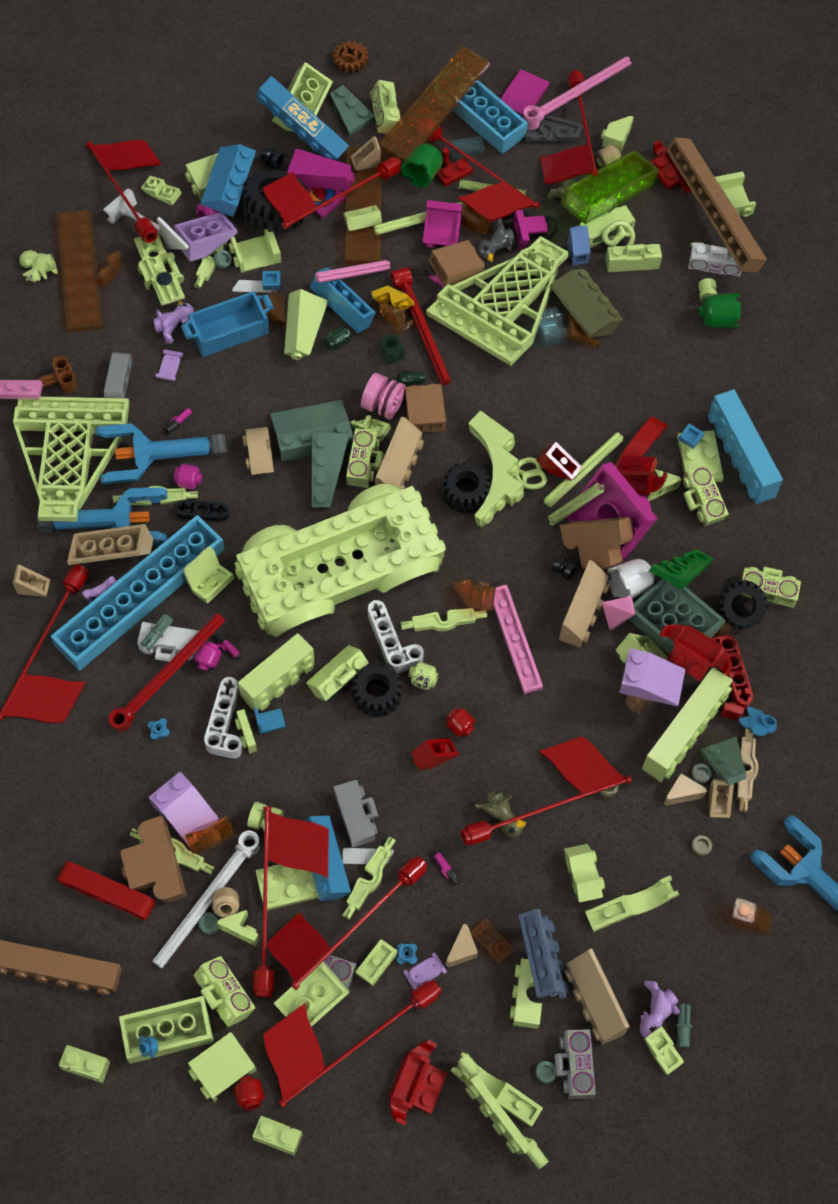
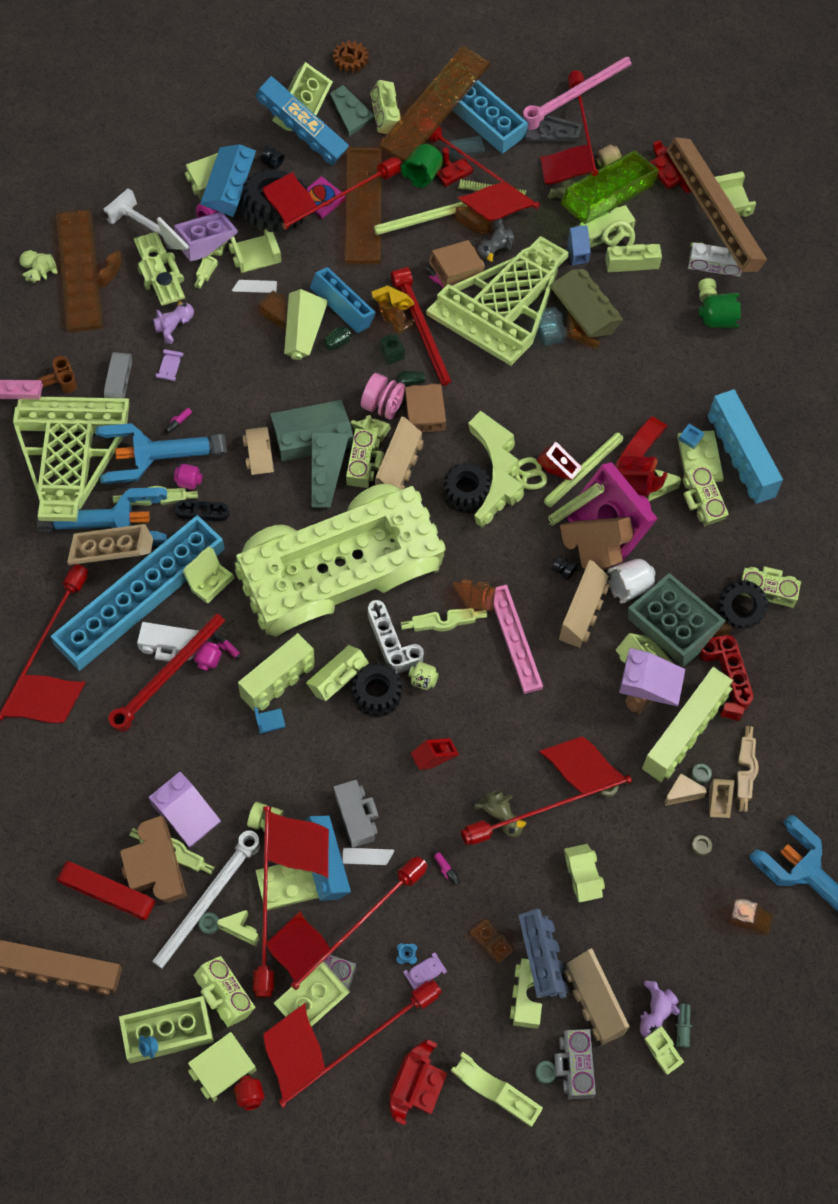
(29, 582): tan slope -> none
(84, 1064): yellowish green brick -> none
(91, 594): lavender piece -> none
(128, 156): red flag -> none
(157, 632): sand green axle -> none
(158, 189): yellowish green slope -> none
(163, 732): dark azure plate -> none
(209, 835): clear orange slope -> none
(222, 259): sand green tile -> none
(224, 716): white beam -> none
(225, 902): tan head -> none
(228, 323): dark azure container -> none
(247, 738): yellowish green plate -> none
(271, 280): dark azure plate -> none
(277, 1135): yellowish green brick -> none
(320, 171): dark pink slope -> none
(352, 271): bright pink axle -> none
(362, 218): yellowish green slope -> none
(363, 886): yellowish green piece -> none
(367, 156): tan slope -> none
(376, 962): yellowish green plate -> none
(441, 224): dark pink panel -> none
(460, 722): red head -> none
(463, 948): tan slope -> none
(502, 1123): yellowish green plate -> none
(524, 91): dark pink tile -> none
(530, 225): dark pink piece -> none
(617, 132): yellowish green slope -> none
(618, 611): bright pink slope -> none
(631, 904): yellowish green piece -> none
(683, 569): green wing -> none
(695, 651): red plate -> none
(726, 760): sand green wing -> none
(758, 722): dark azure plate -> none

